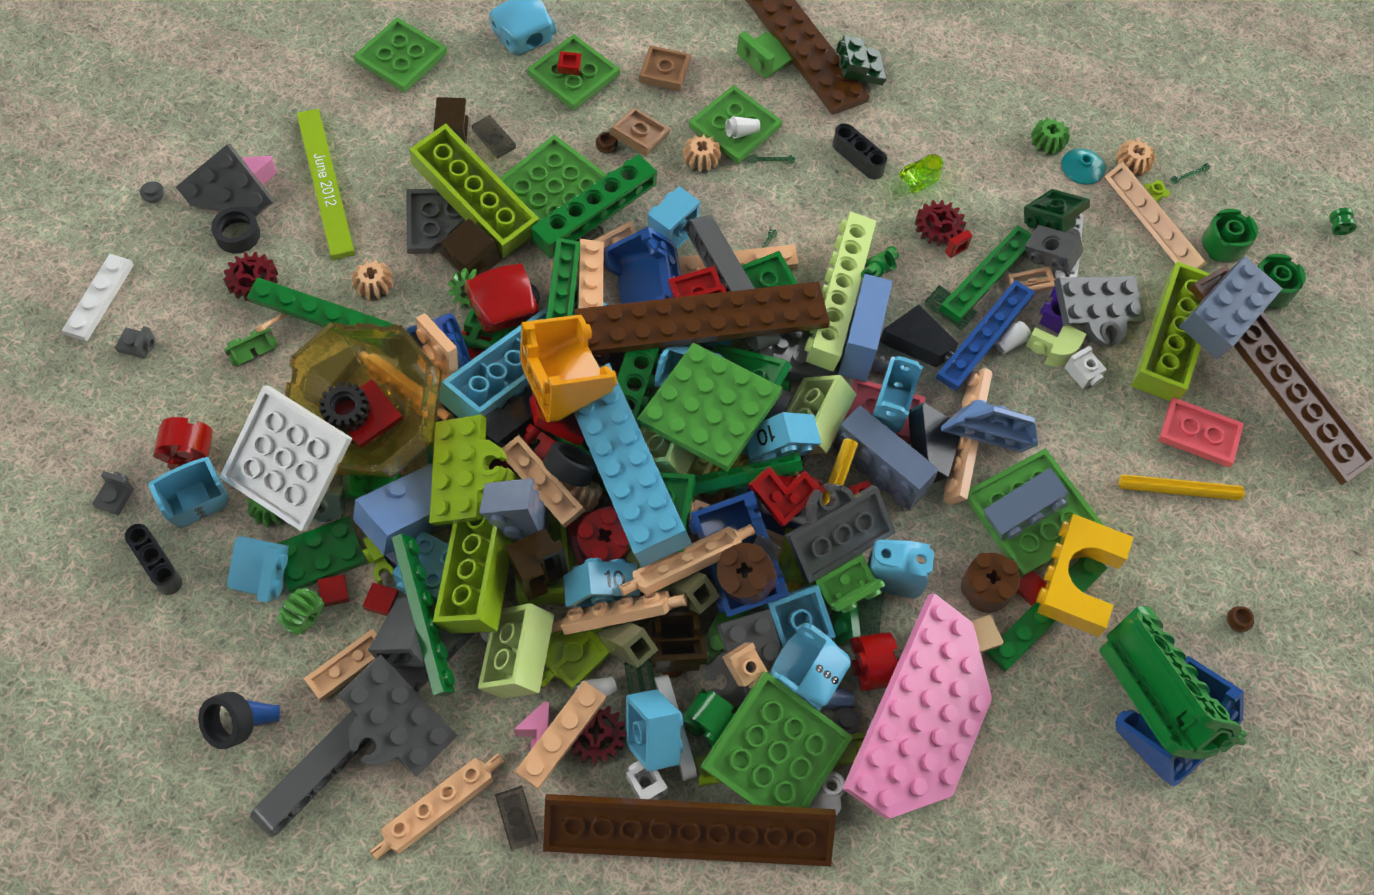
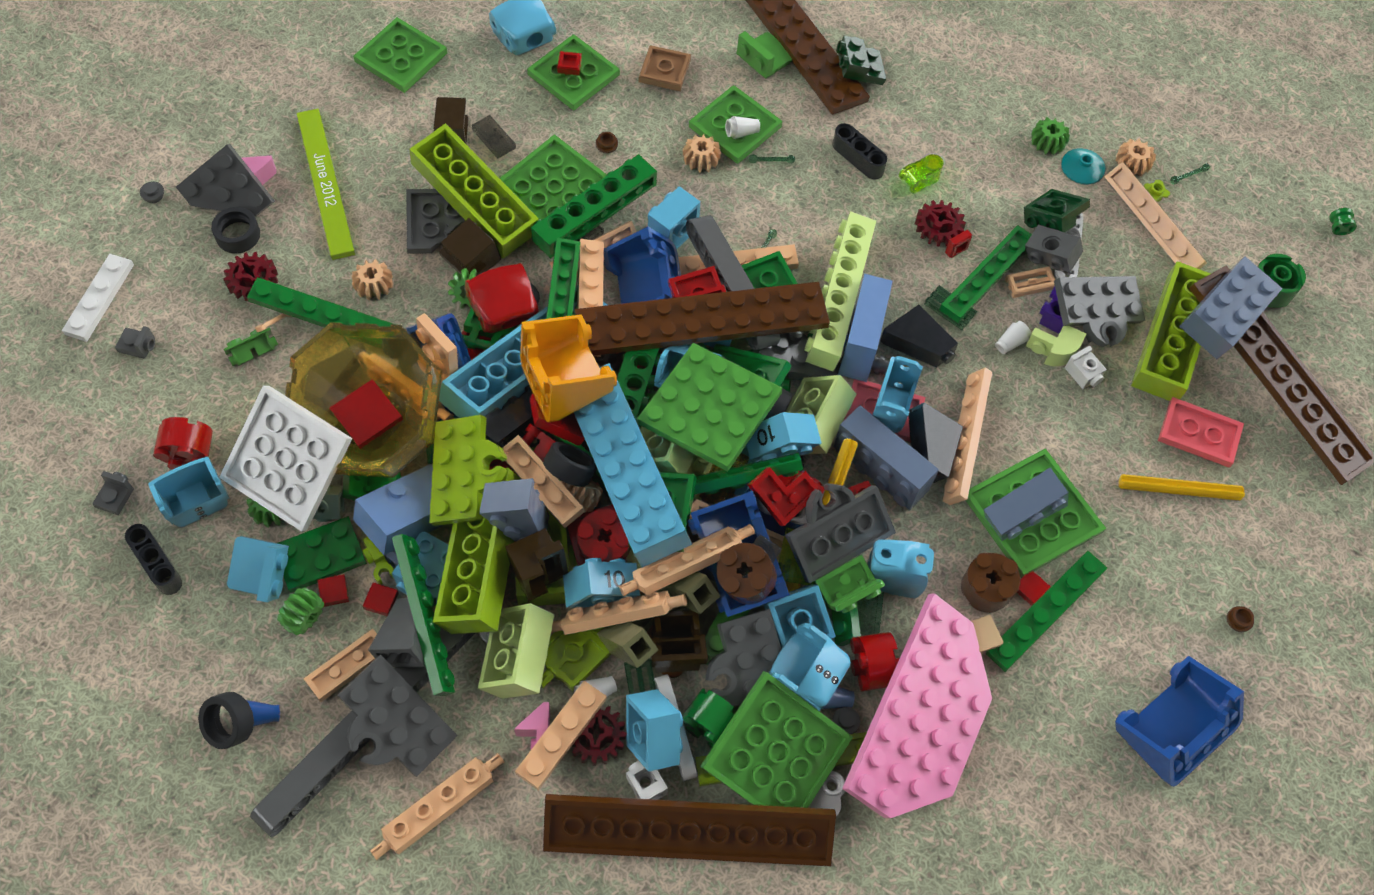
(343, 393): black tyre -> none
(516, 818): clear smoke plate -> none
(639, 131): medium nougat tile -> none
(737, 660): light nougat brick -> none
(881, 263): green pin -> none
(985, 335): blue plate -> none
(994, 426): medium blue wedge -> none
(1060, 597): yellow arch -> none
(1168, 688): green piece -> none
(1229, 235): green brick -> none

